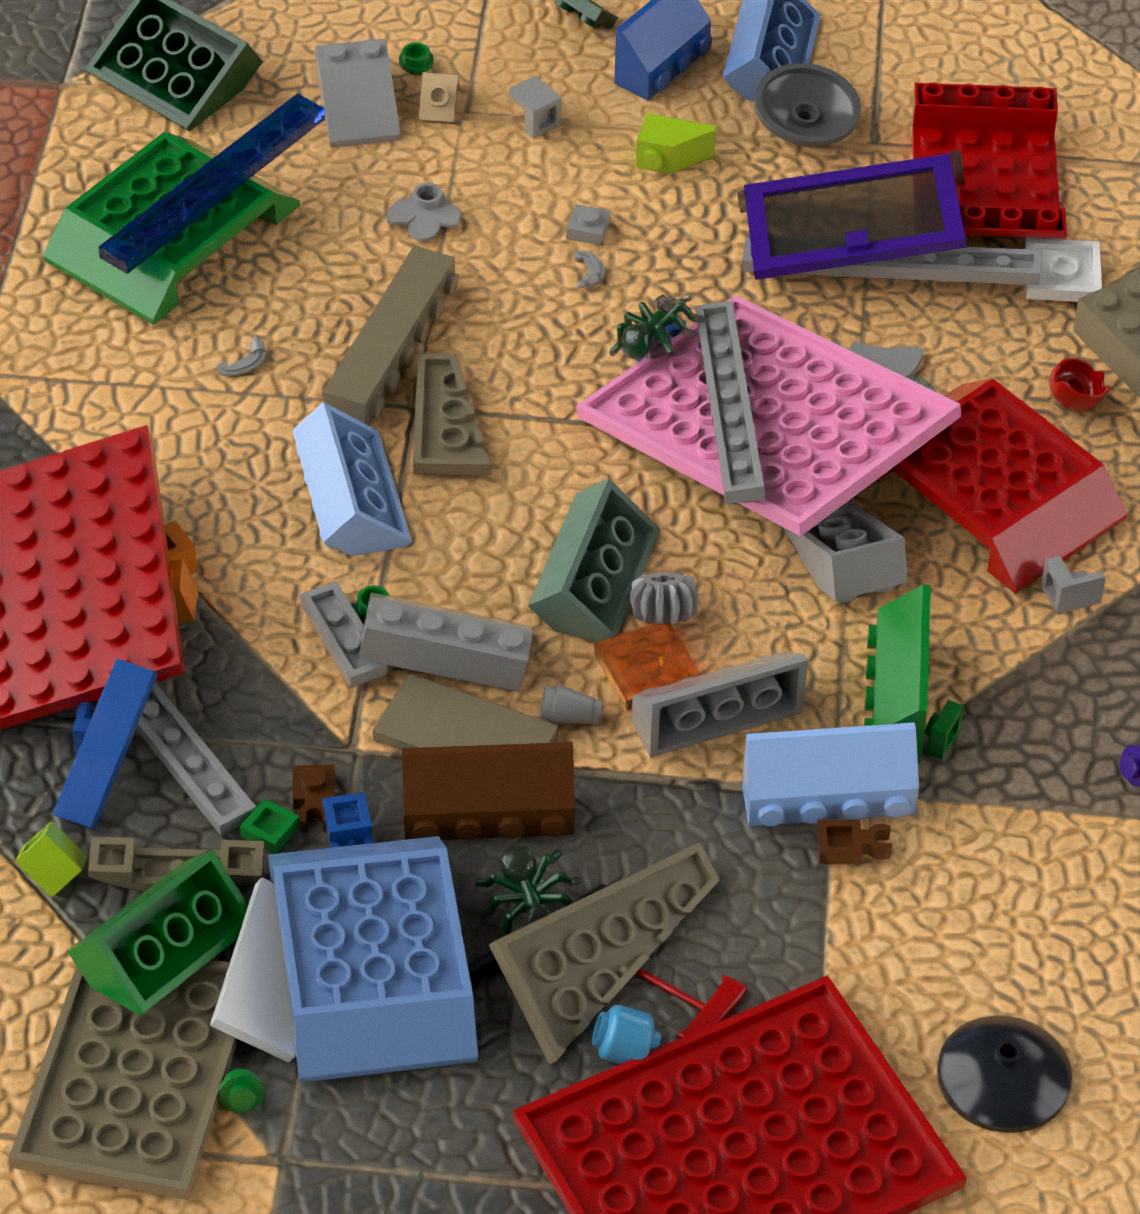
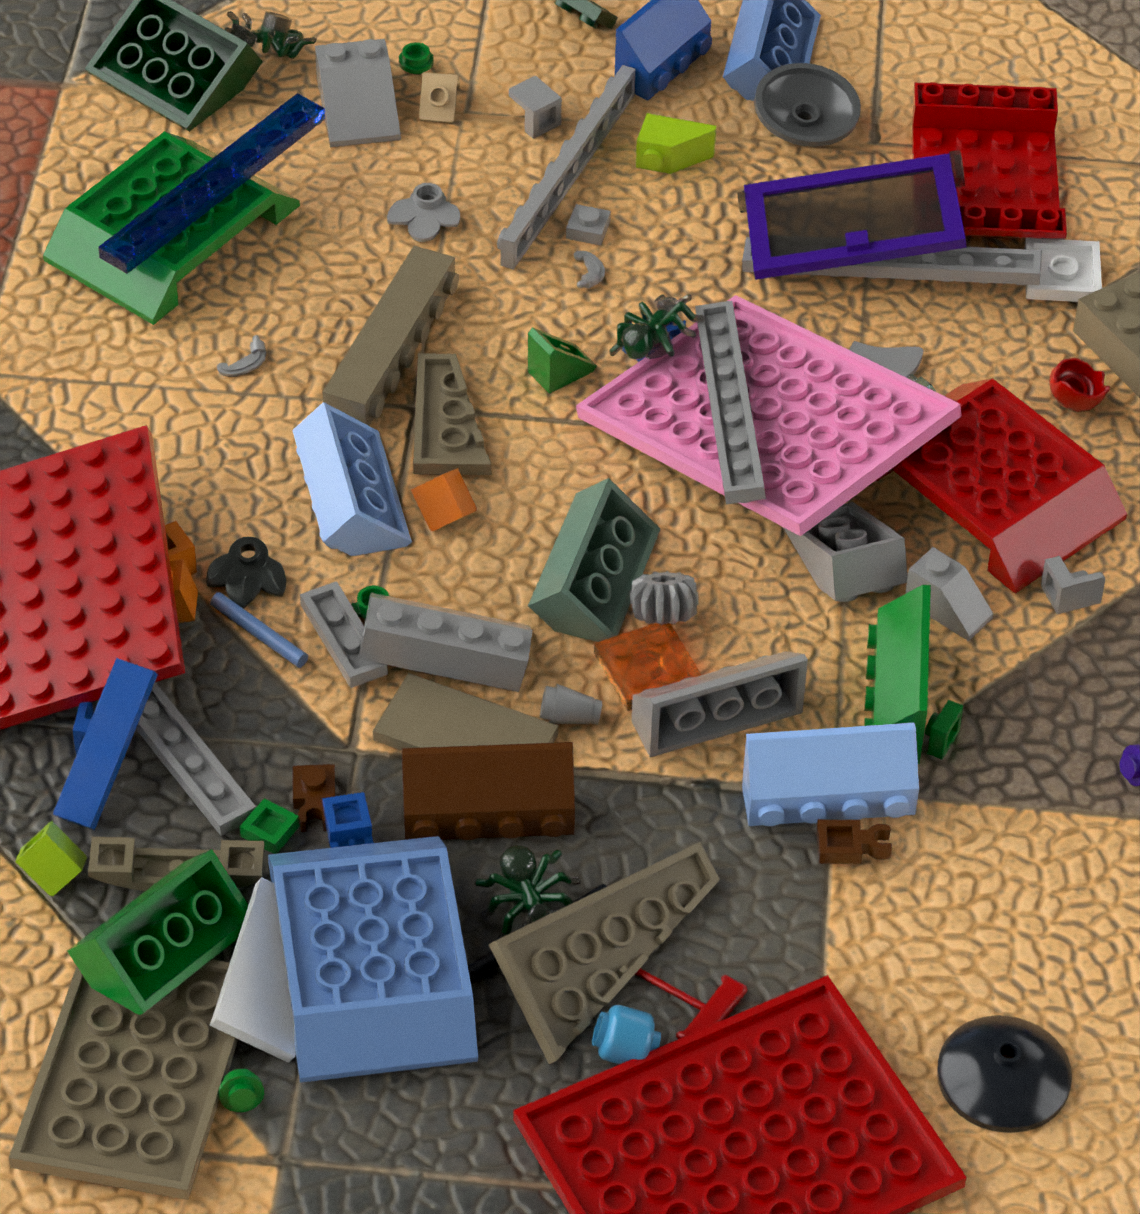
(247, 576): none -> pearl dark grey plate
(259, 629): none -> medium blue bar
(274, 32): none -> animal
(444, 499): none -> orange panel
(555, 360): none -> green slope
(567, 167): none -> light grey plate
(954, 595): none -> light grey slope

